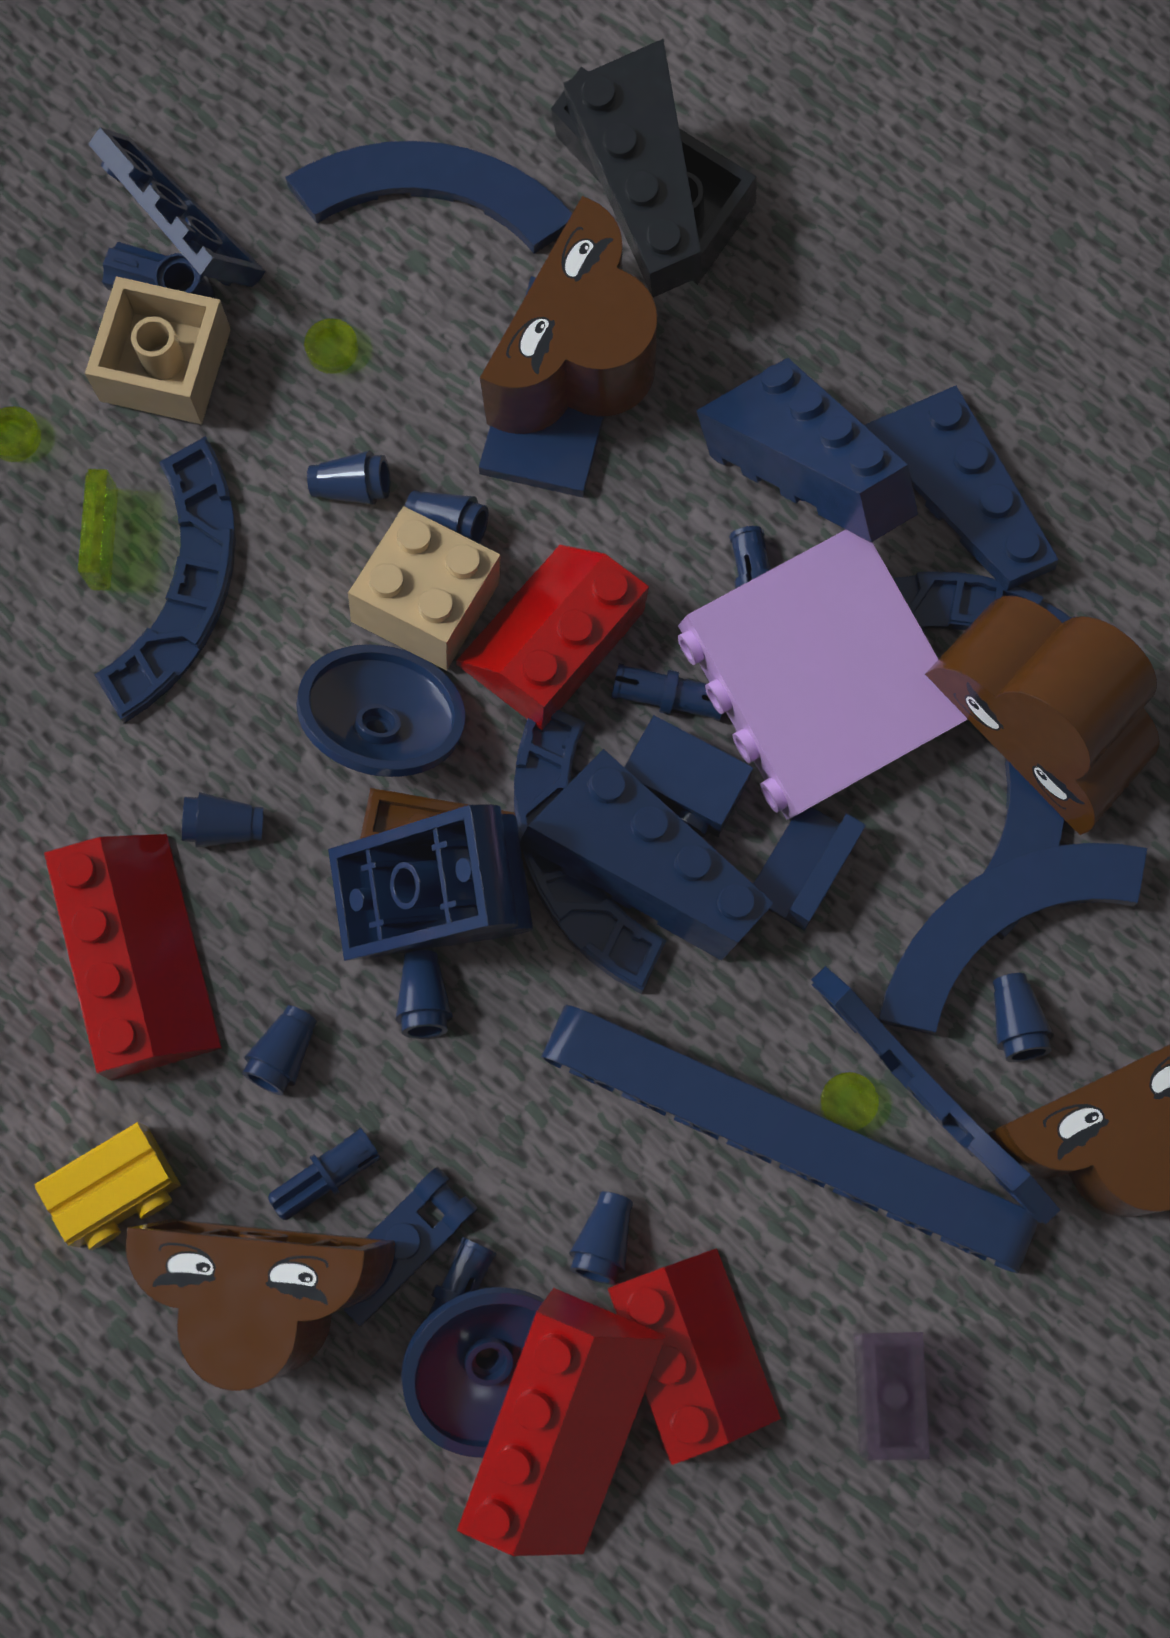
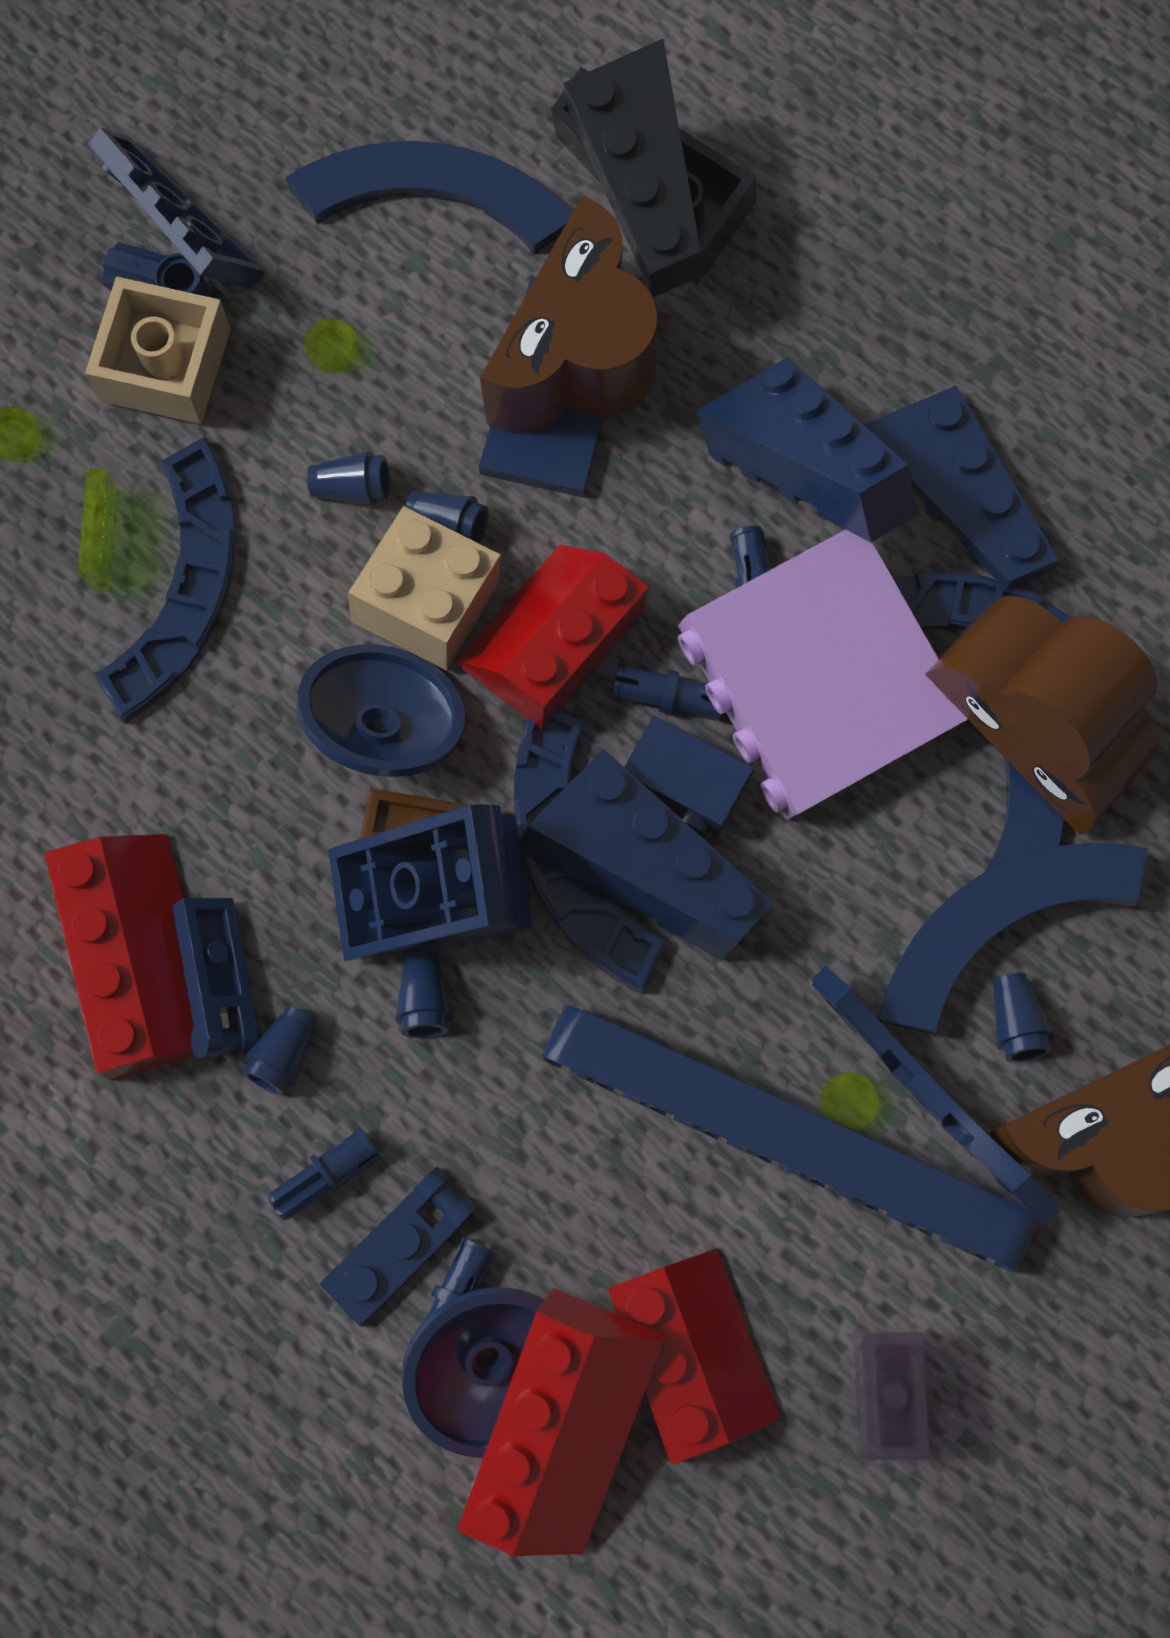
(107, 1187): yellow brick -> none
(215, 976): none -> dark blue plate
(219, 821): dark blue cone -> none
(252, 1295): reddish brown brick -> none
(603, 1242): dark blue cone -> none
(807, 863): dark blue panel -> none

